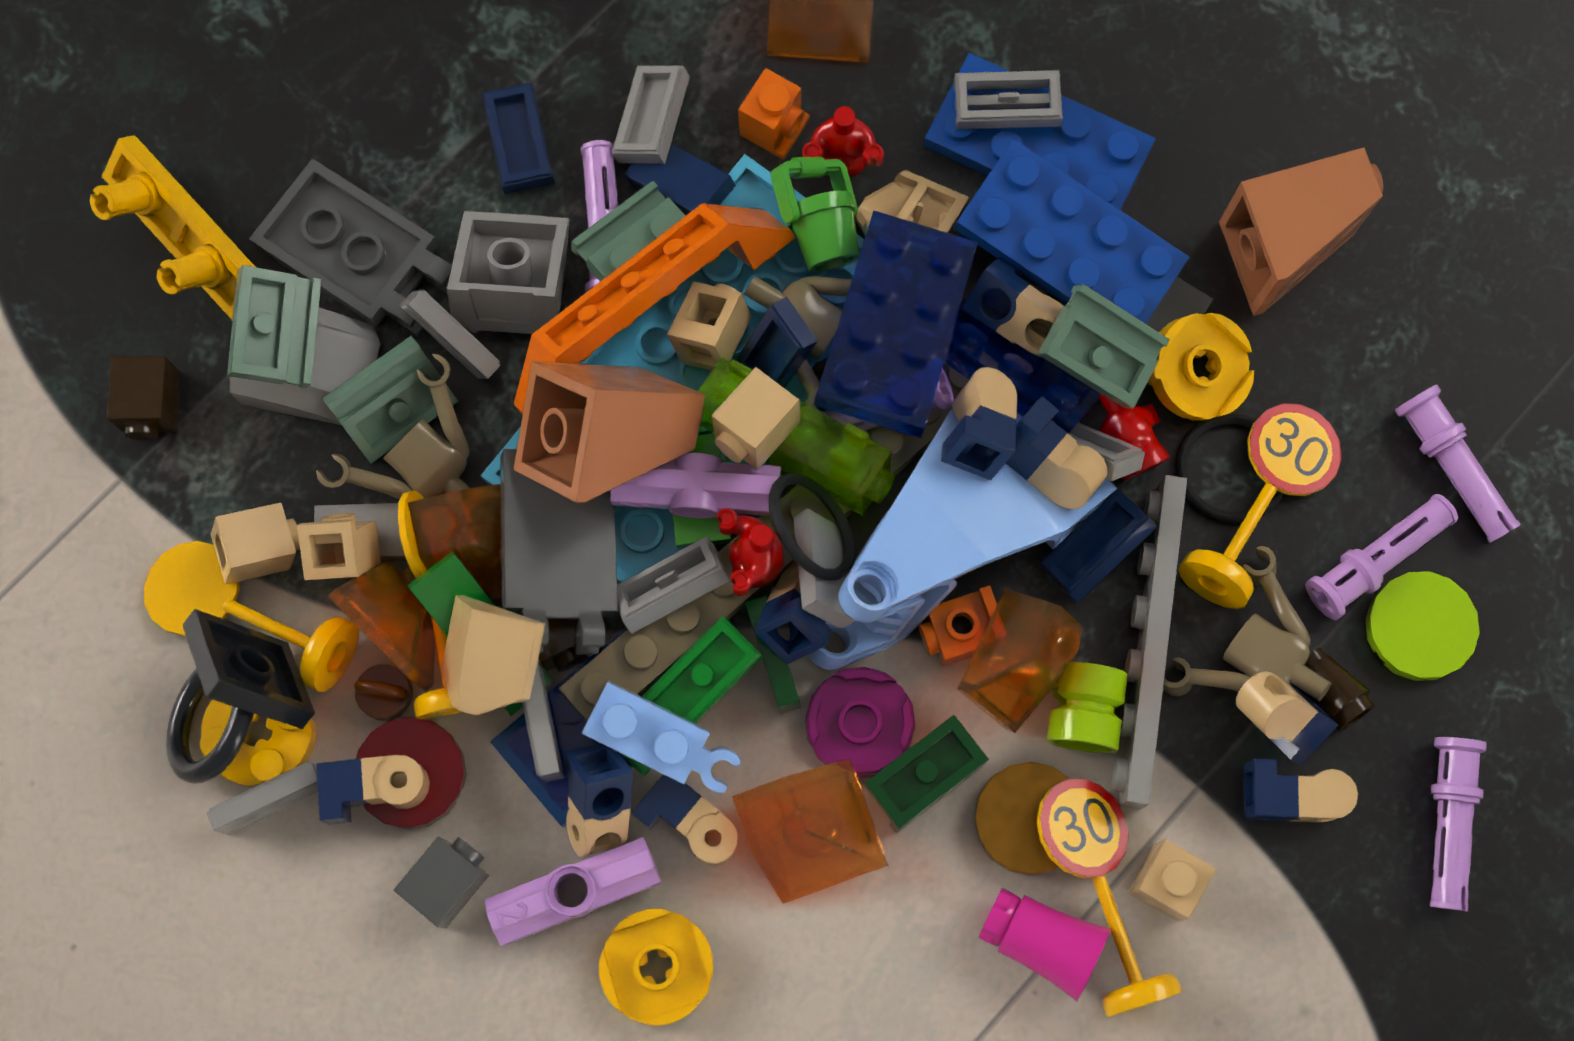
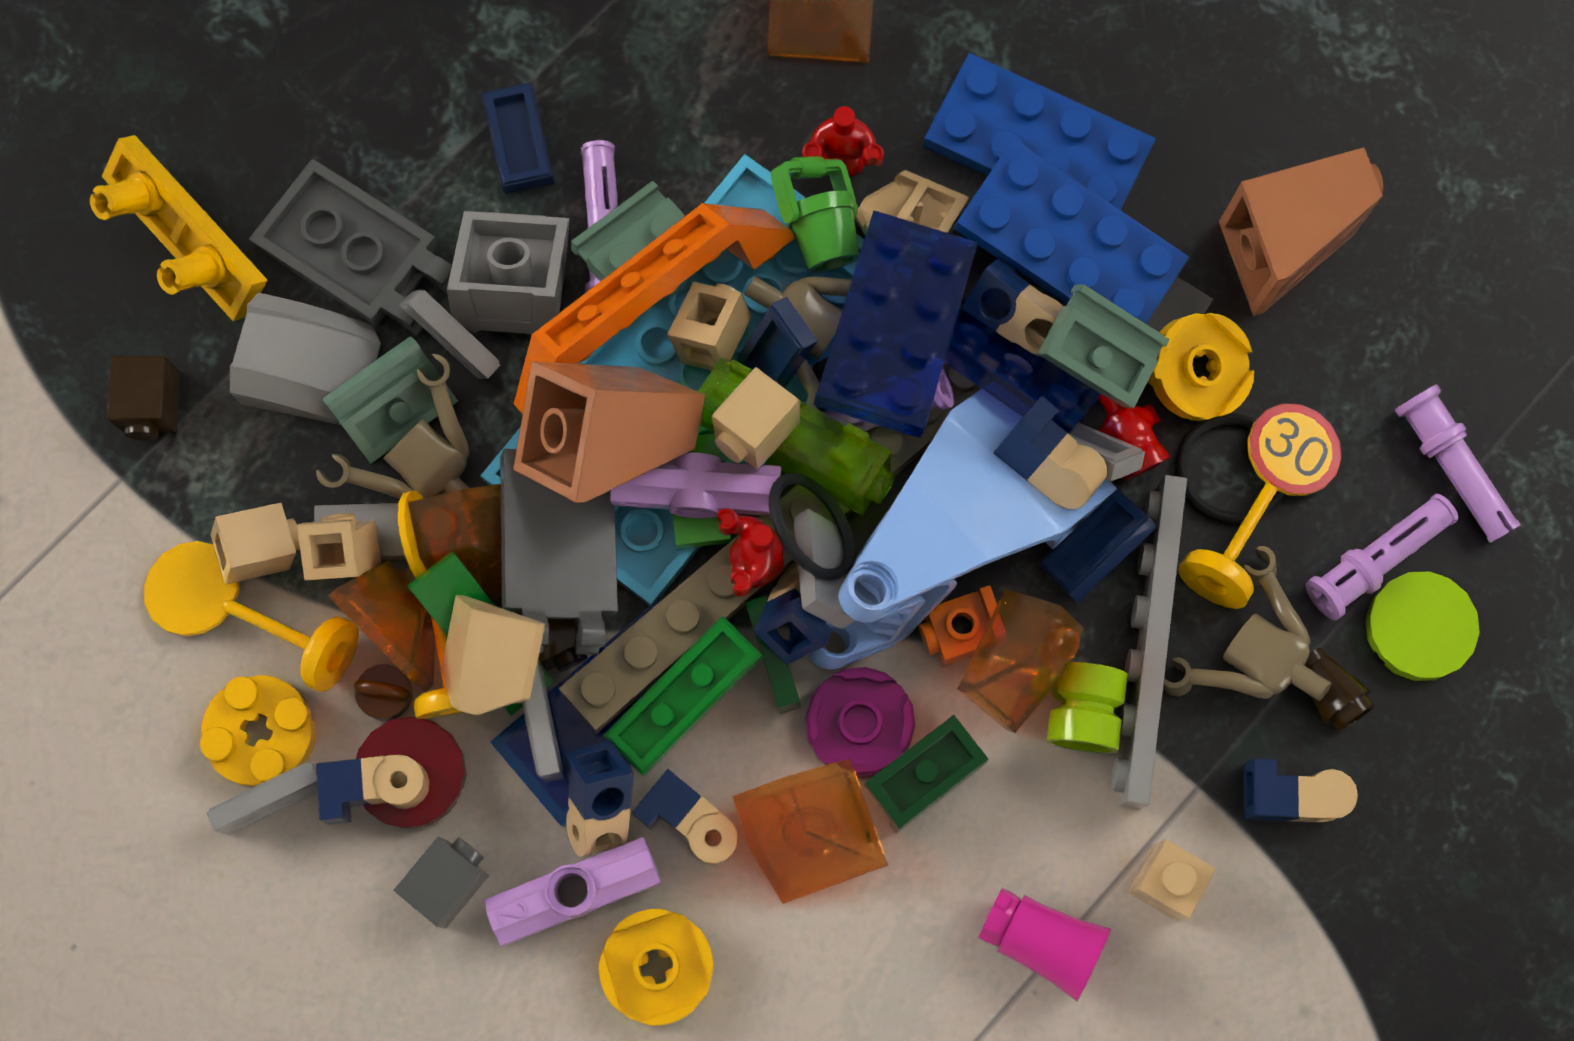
(240, 670): black tile -> none
(274, 327): sand green plate -> none
(650, 114): light grey tile -> none
(655, 736): light blue plate -> none
(670, 584): light grey tile -> none
(683, 179): dark blue tile -> none
(772, 114): orange brick -> none
(986, 424): dark blue leg -> none
(1008, 118): light grey tile -> none
(1008, 817): pearl gold tile -> none
(1088, 838): yellow piece -> none
(1285, 715): tan leg -> none
(1456, 797): lavender pin -> none

